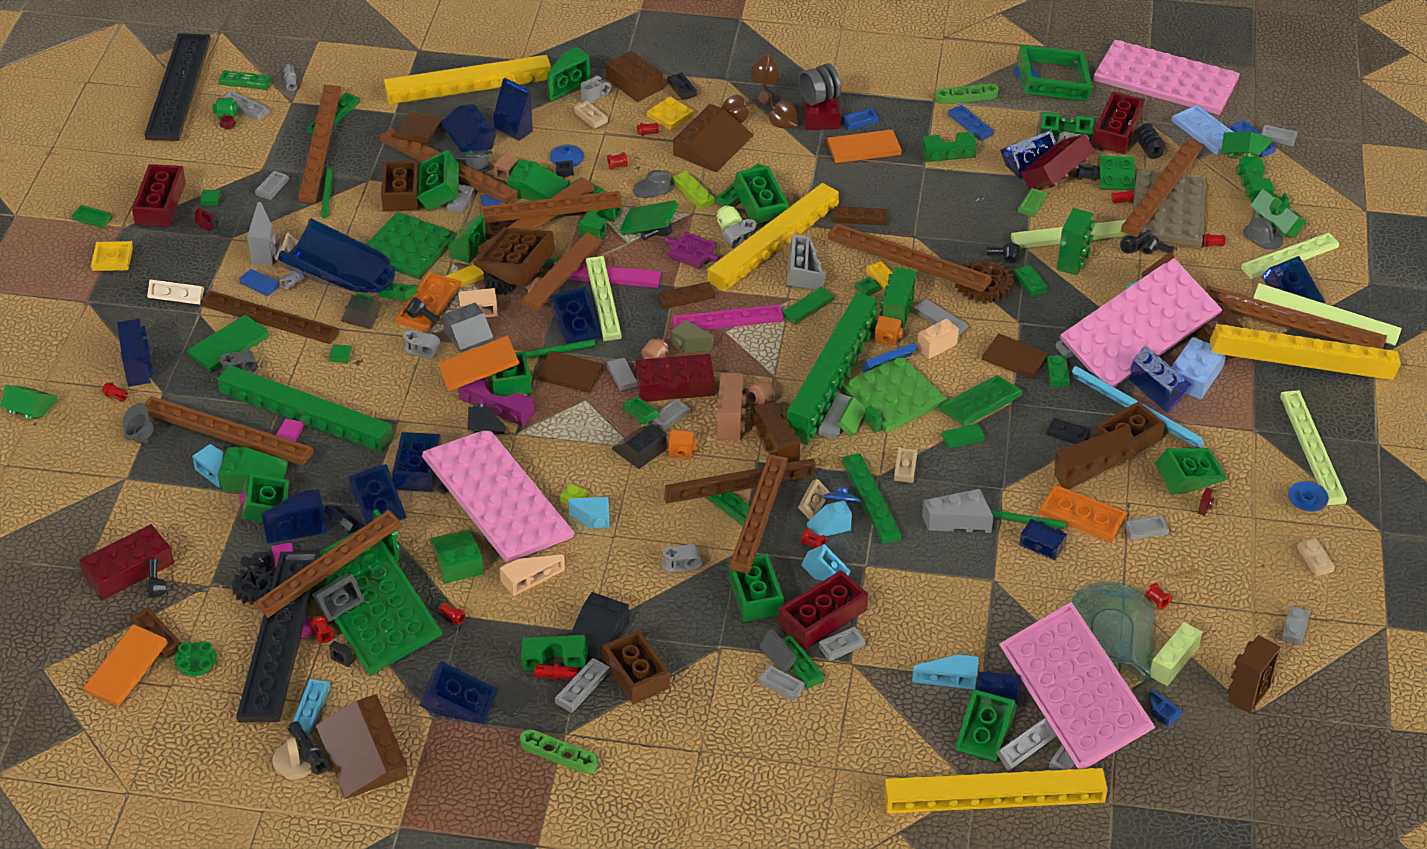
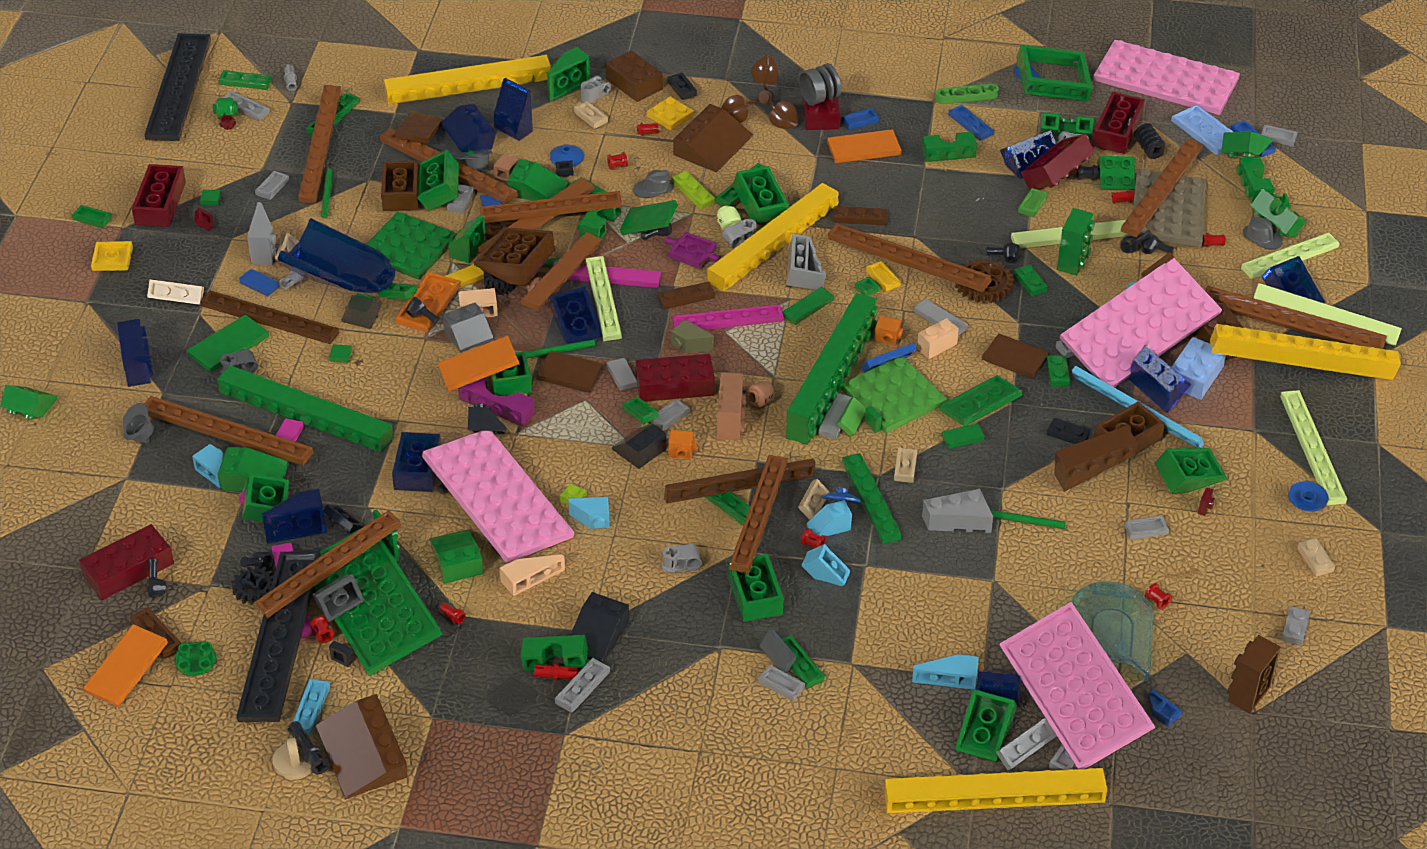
(110, 389): red pin -> none
(376, 490): clear blue slope -> none
(421, 345): light grey piece -> none
(457, 695): clear blue slope -> none
(560, 748): bright green beam -> none
(636, 666): reddish brown brick -> none
(655, 349): nougat head -> none
(775, 431): reddish brown wedge -> none
(822, 609): dark red brick -> none
(841, 643): light grey plate -> none
(899, 295): green brick -> none
(1043, 539): clear blue brick -> none
(1083, 513): orange tile -> none
(1175, 654): yellowish green brick -> none

